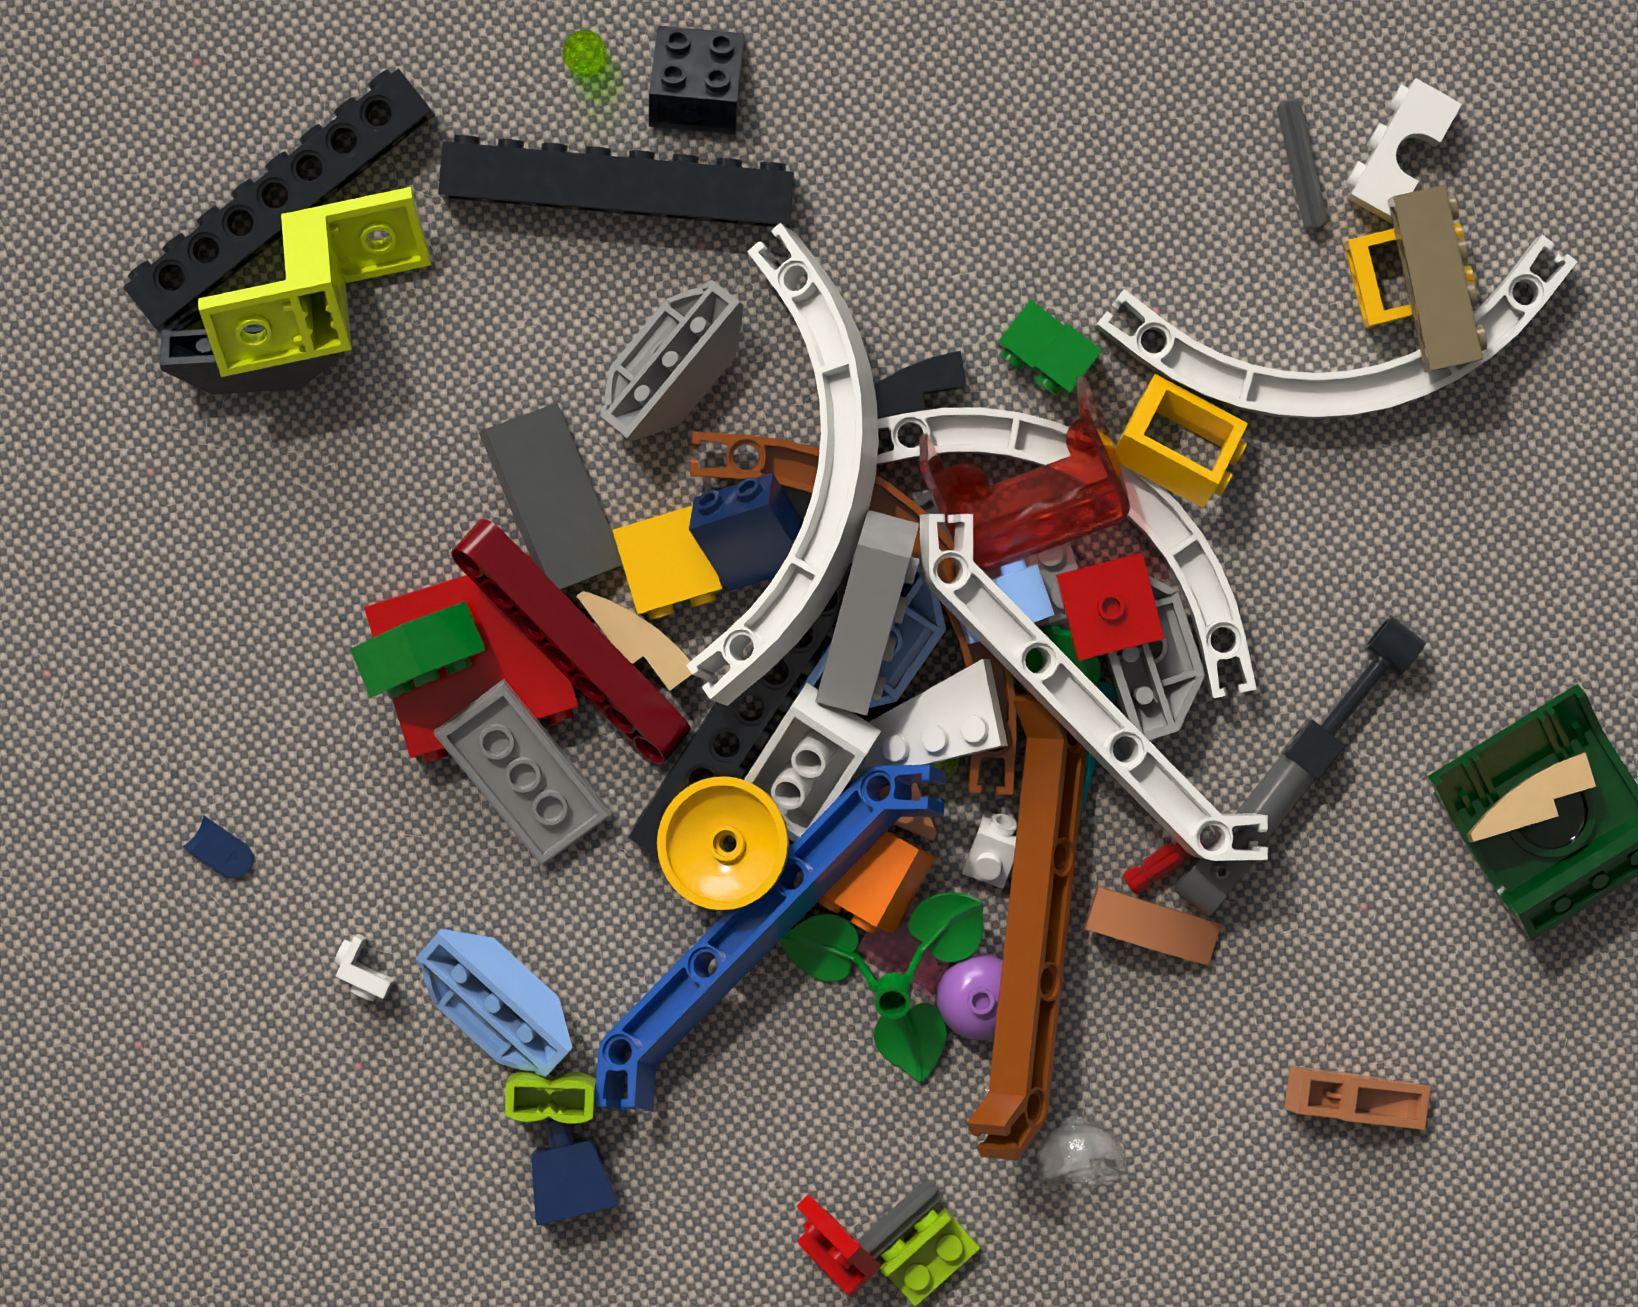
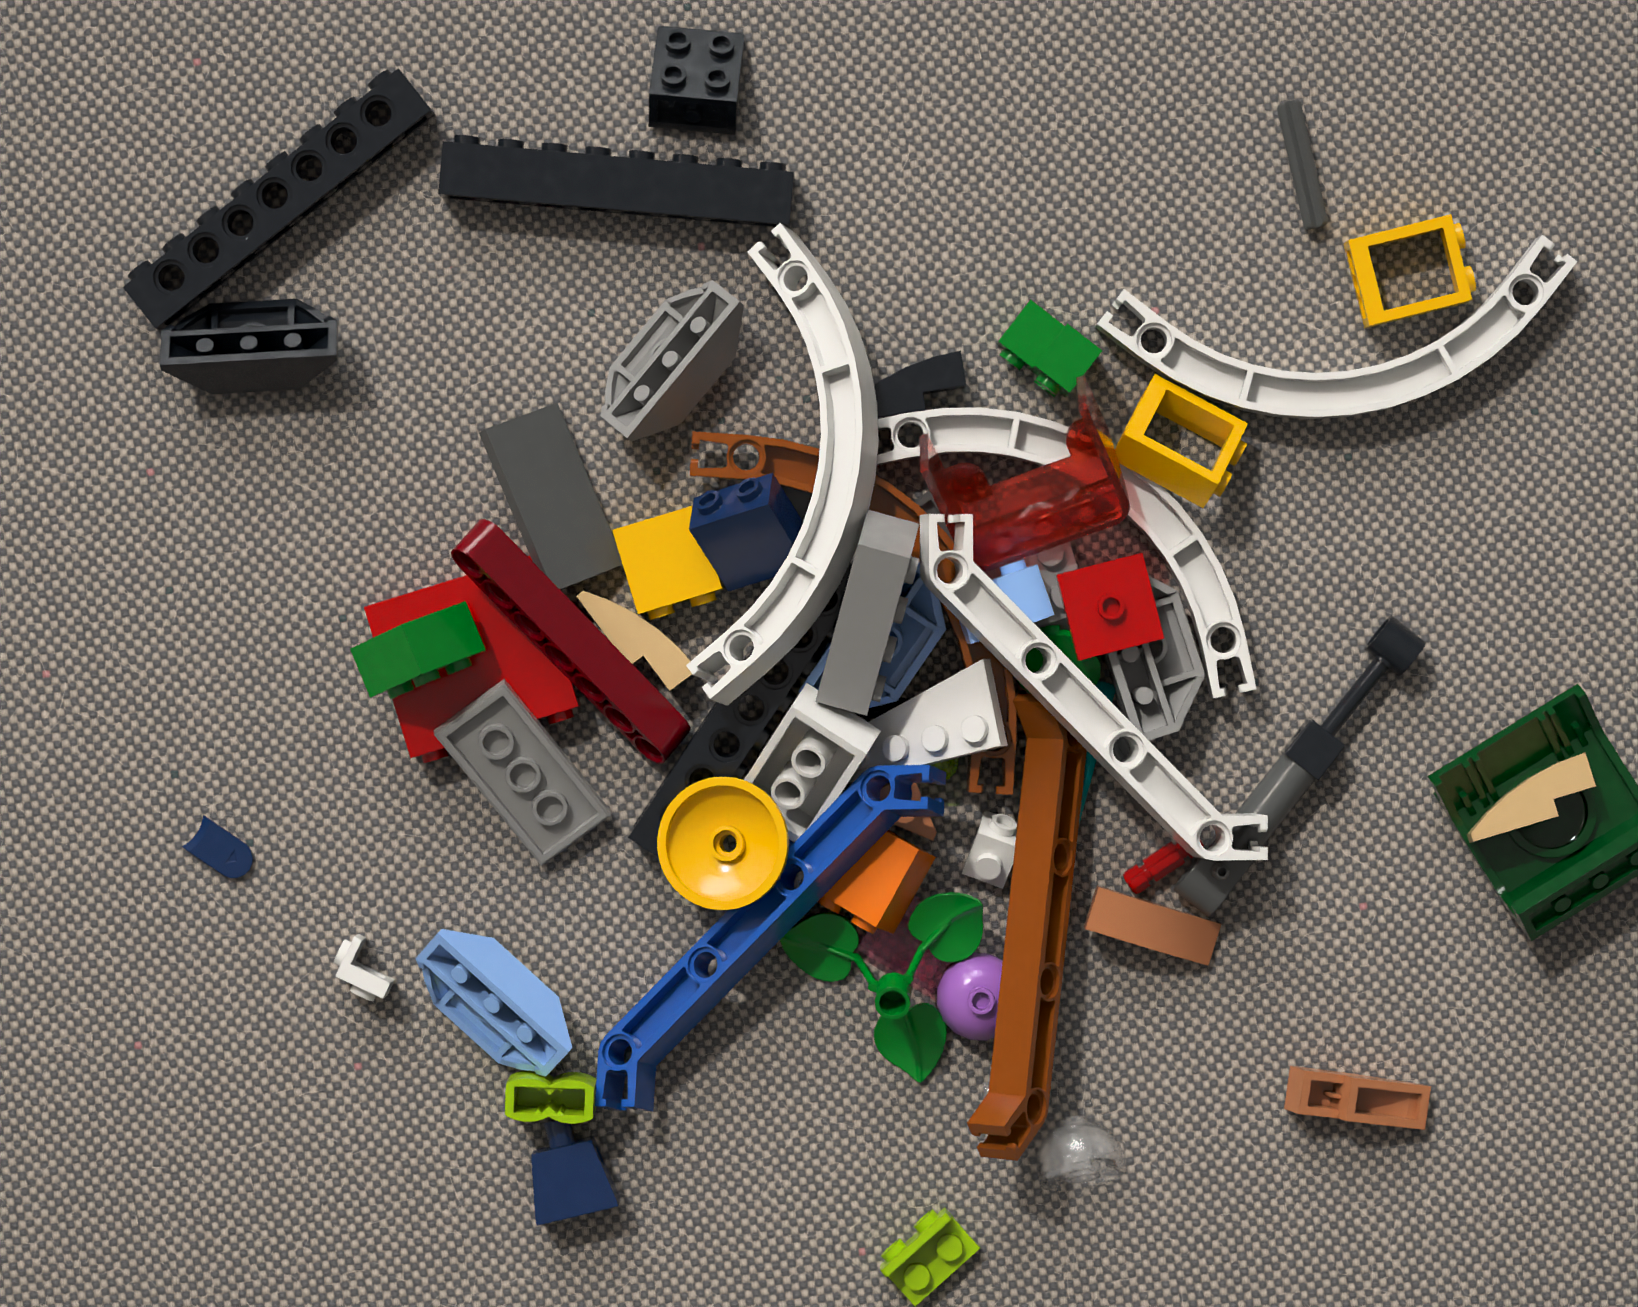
(310, 308): neon yellow bracket -> none
(579, 48): clear neon green wheel -> none
(835, 1248): red bracket -> none
(900, 1218): dark grey axle -> none
(1418, 114): white arch -> none
(1436, 278): dark tan brick -> none

